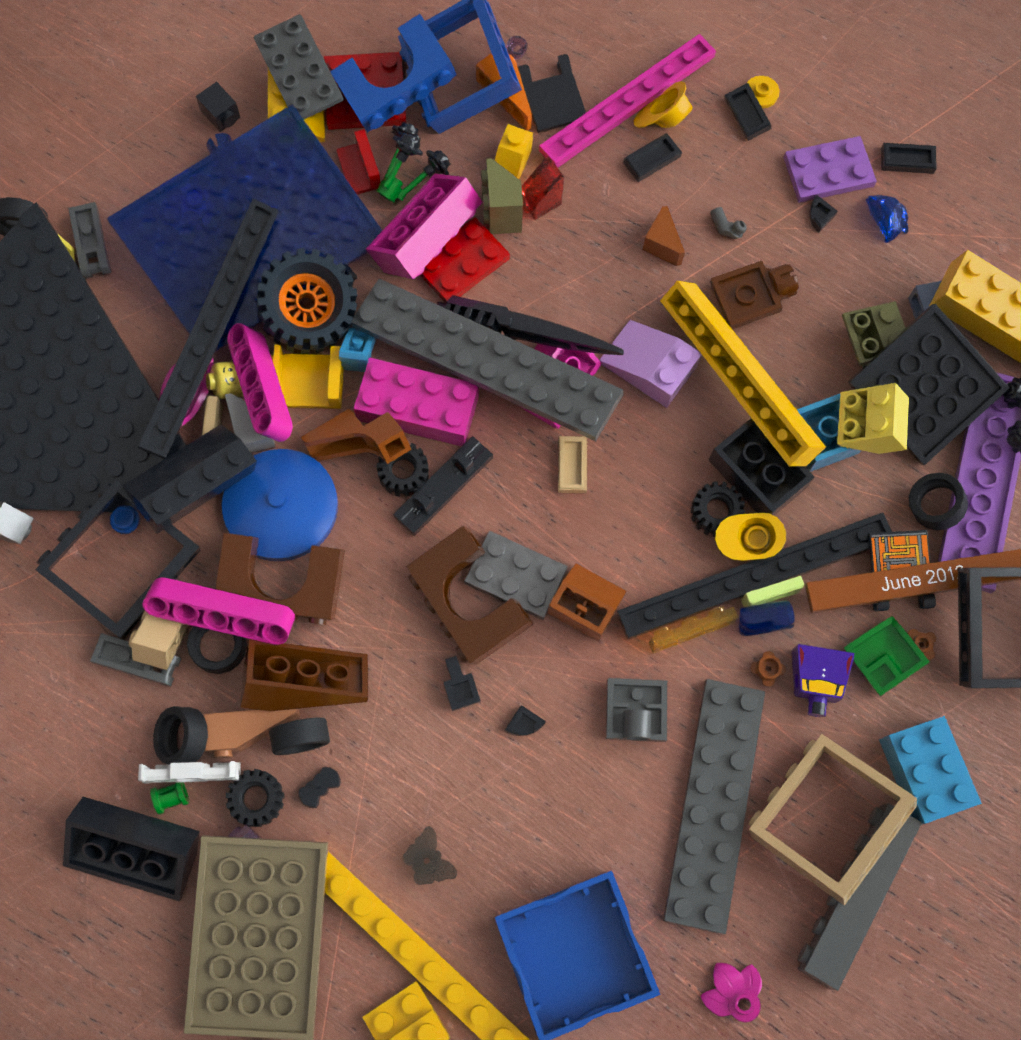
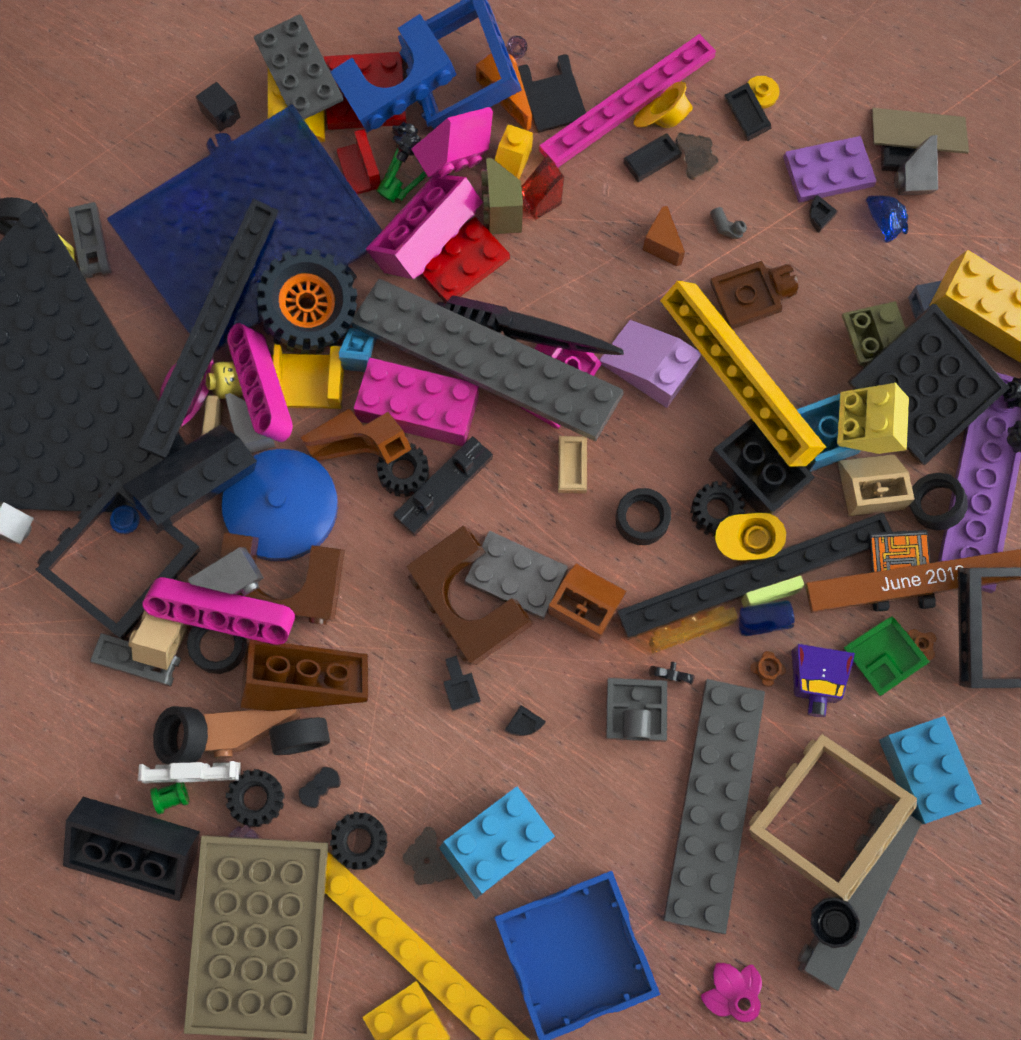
(230, 574): none -> flat silver slope
(372, 854): none -> black tyre
(455, 143): none -> dark pink slope
(496, 842): none -> dark azure brick
(650, 496): none -> black tyre
(671, 673): none -> black piece
(697, 154): none -> clear smoke animal
(835, 922): none -> black hair
(875, 485): none -> tan slope
(911, 128): none -> dark tan window
(919, 171): none -> flat silver slope

